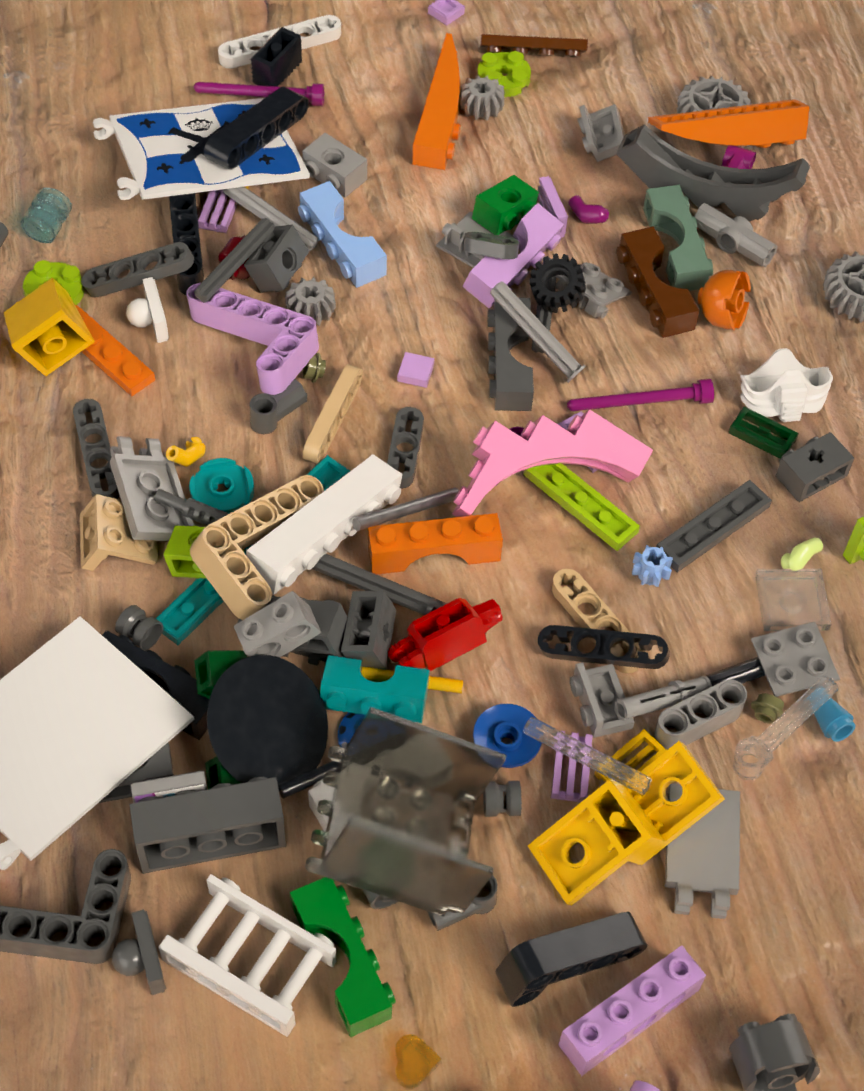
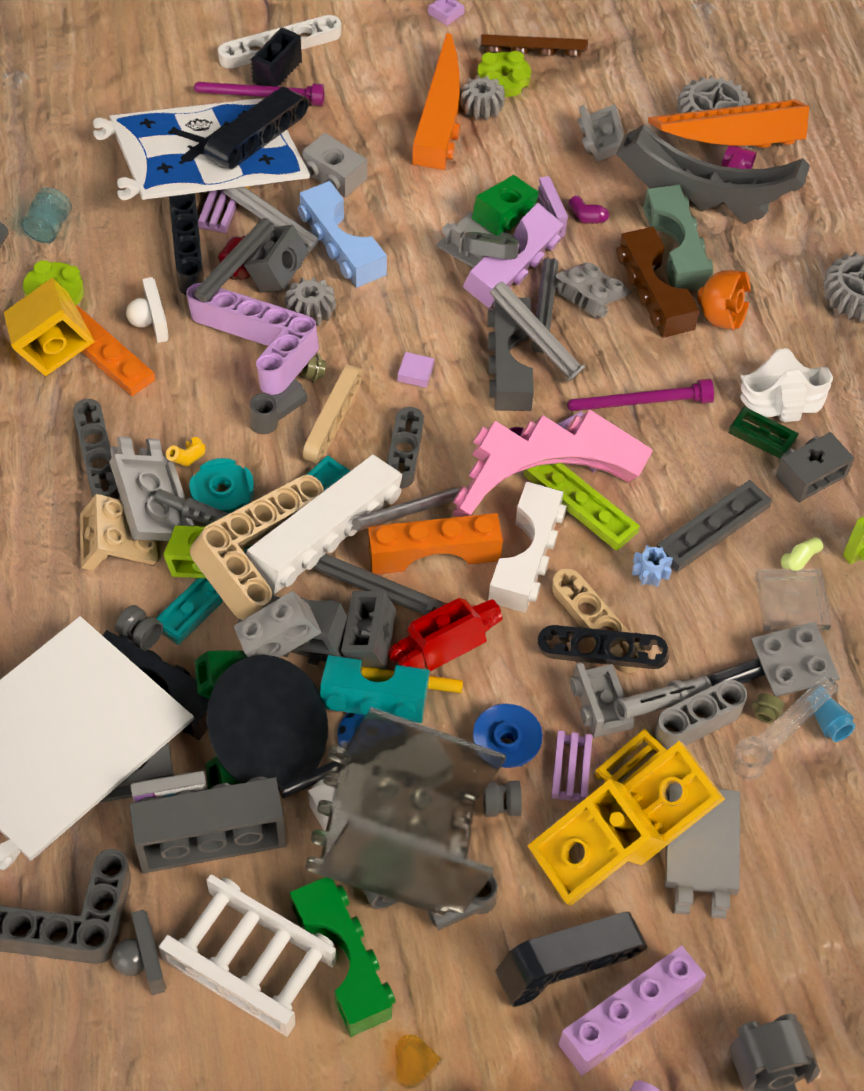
(104, 278): dark grey beam -> none
(516, 576): none -> white arch
(552, 268): black tyre -> none
(587, 755): clear axle -> none
(735, 235): light grey piece -> none

